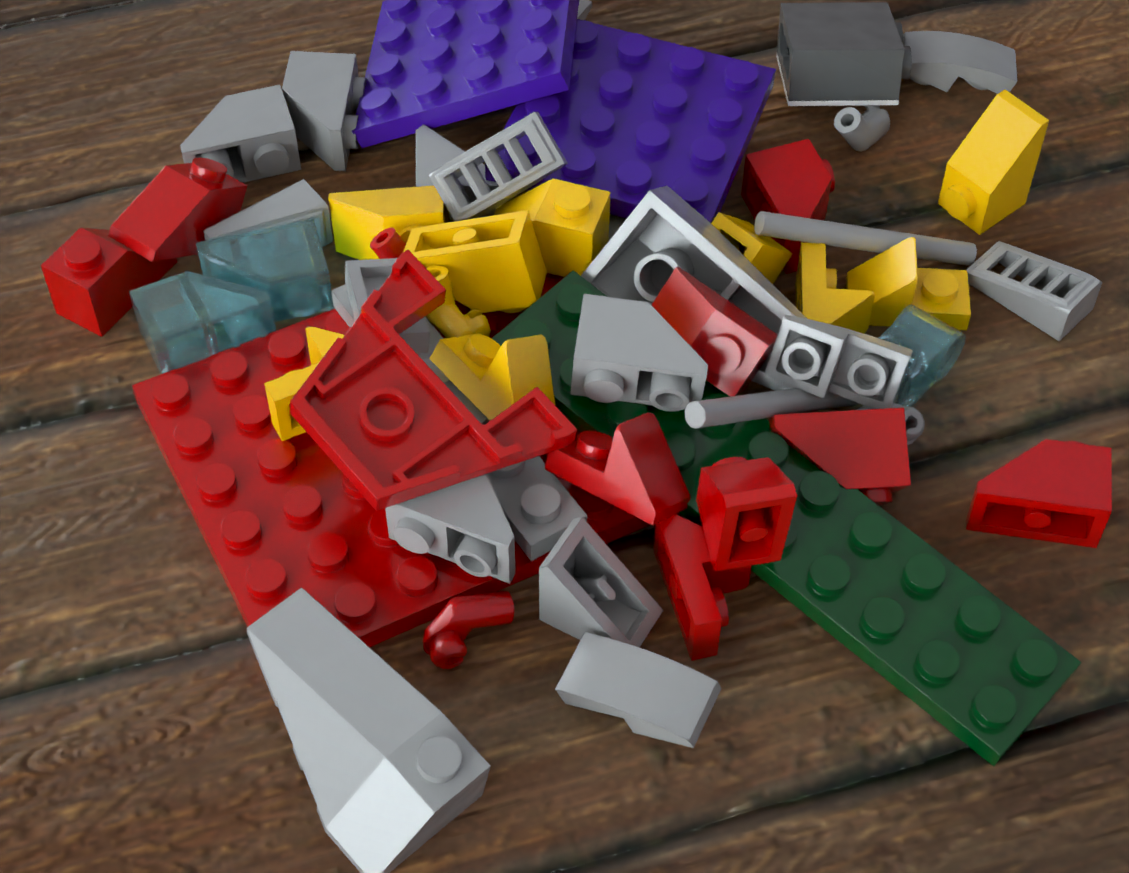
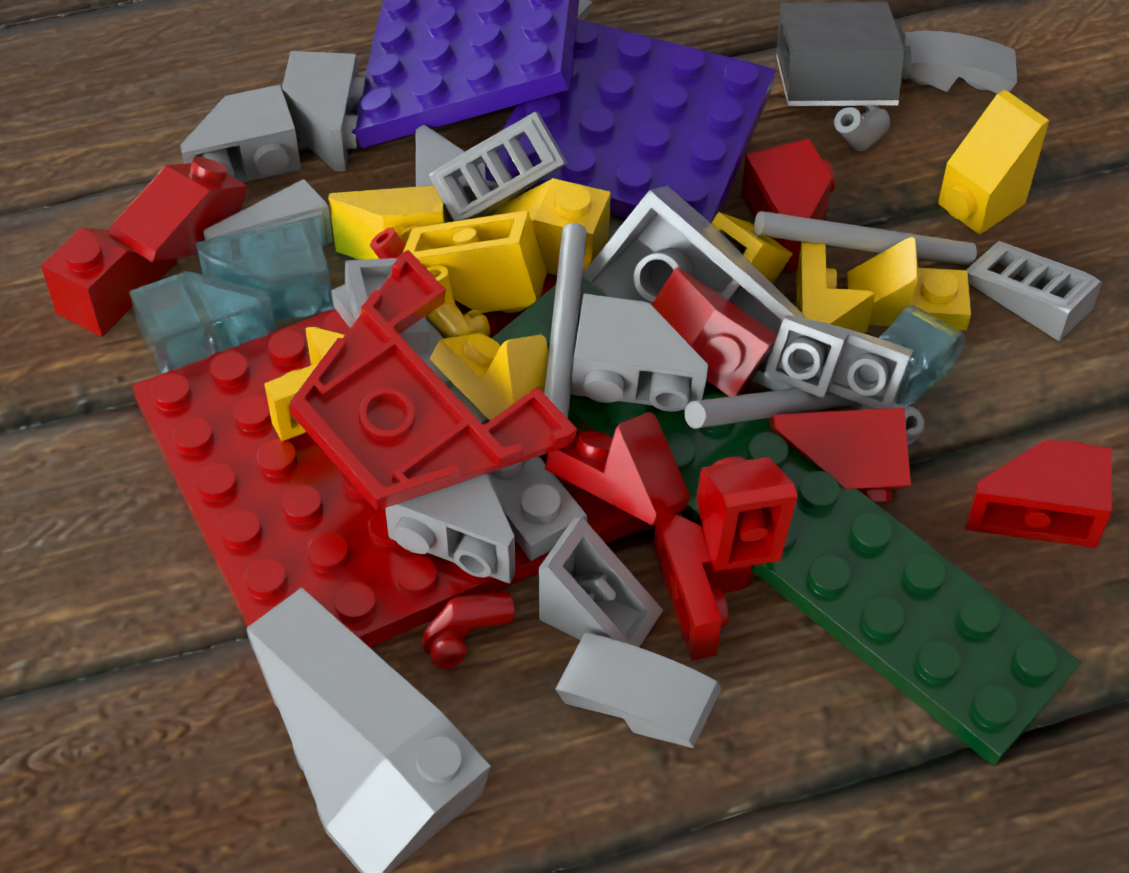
(565, 316): none -> light grey bar

